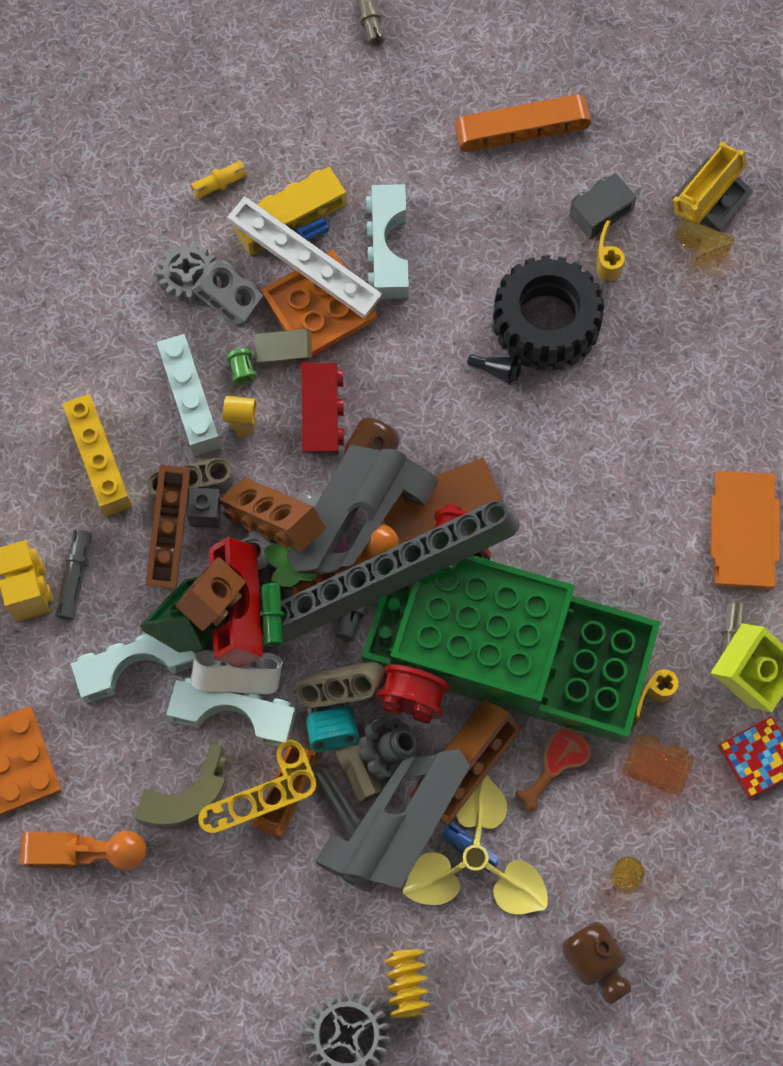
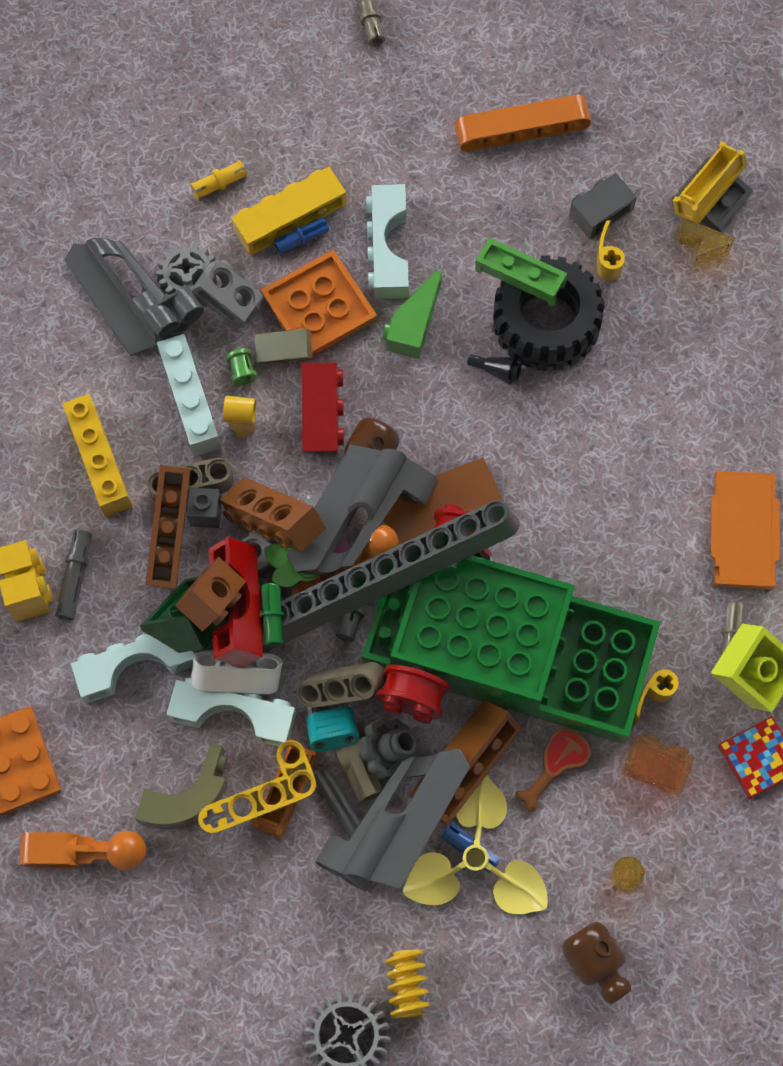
(137, 319): none -> dark grey panel
(304, 257): white plate -> none
(412, 319): none -> bright green slope
(520, 270): none -> bright green container

